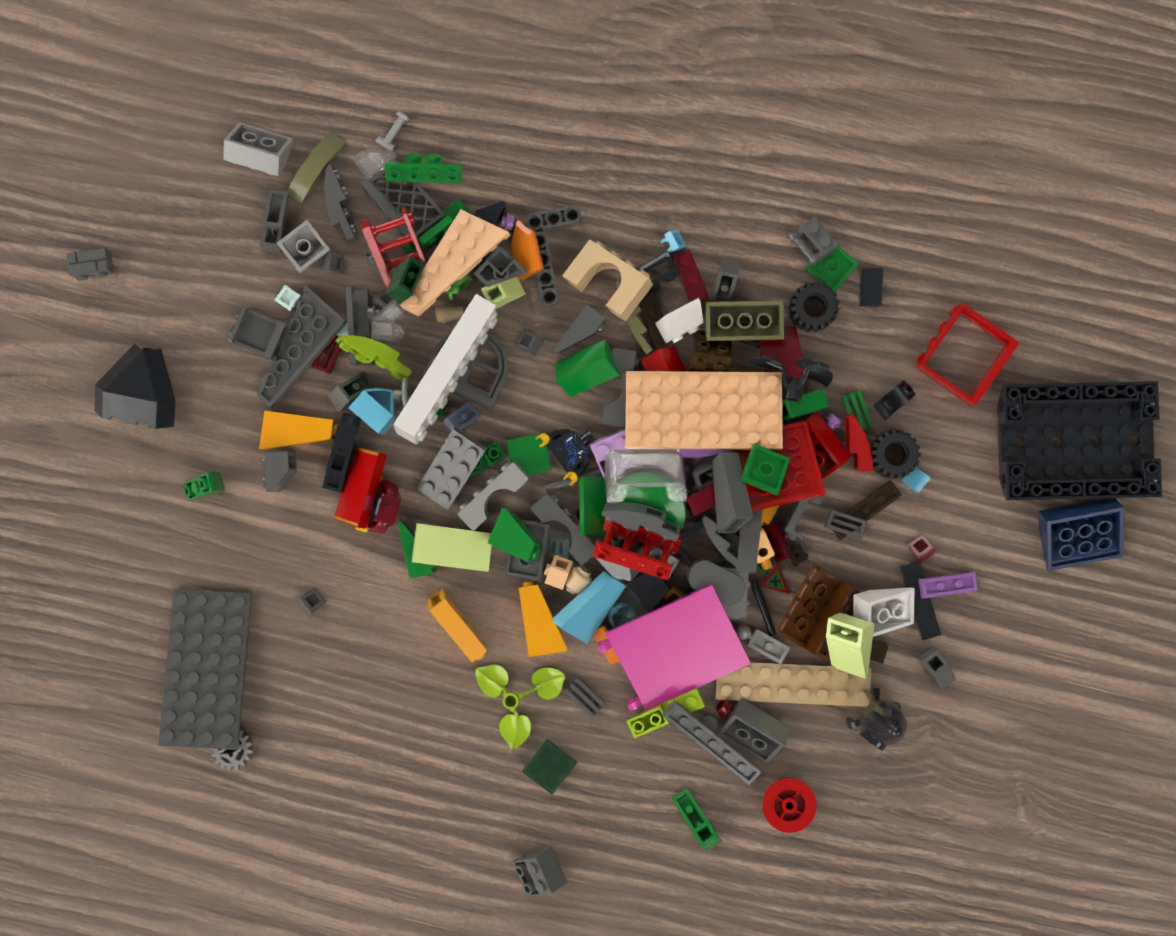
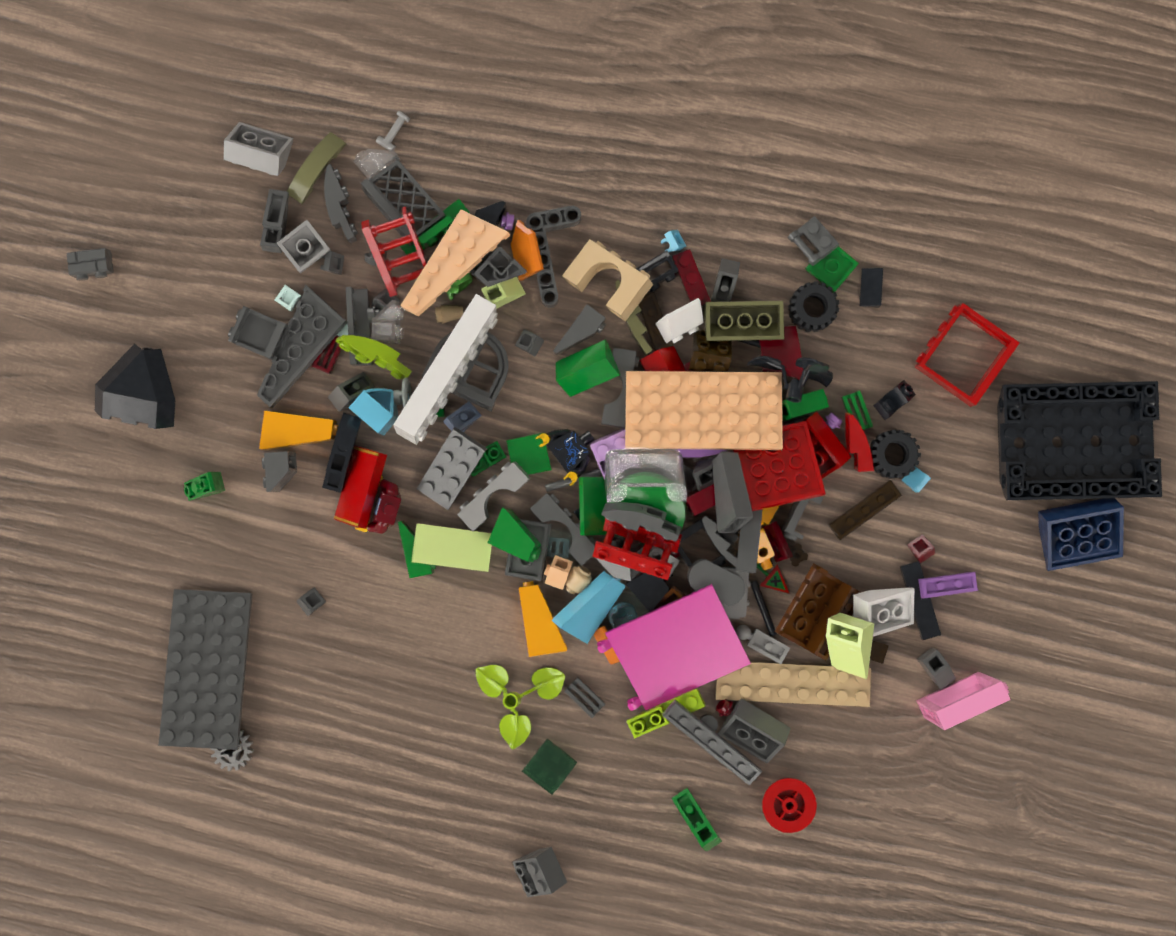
(405, 279): dark green brick -> none
(423, 169): green bracket -> none
(456, 625): light orange slope -> none
(765, 469): green tile -> none
(830, 519): dark grey tile -> none
(881, 721): black piece -> none
(963, 700): none -> bright pink window

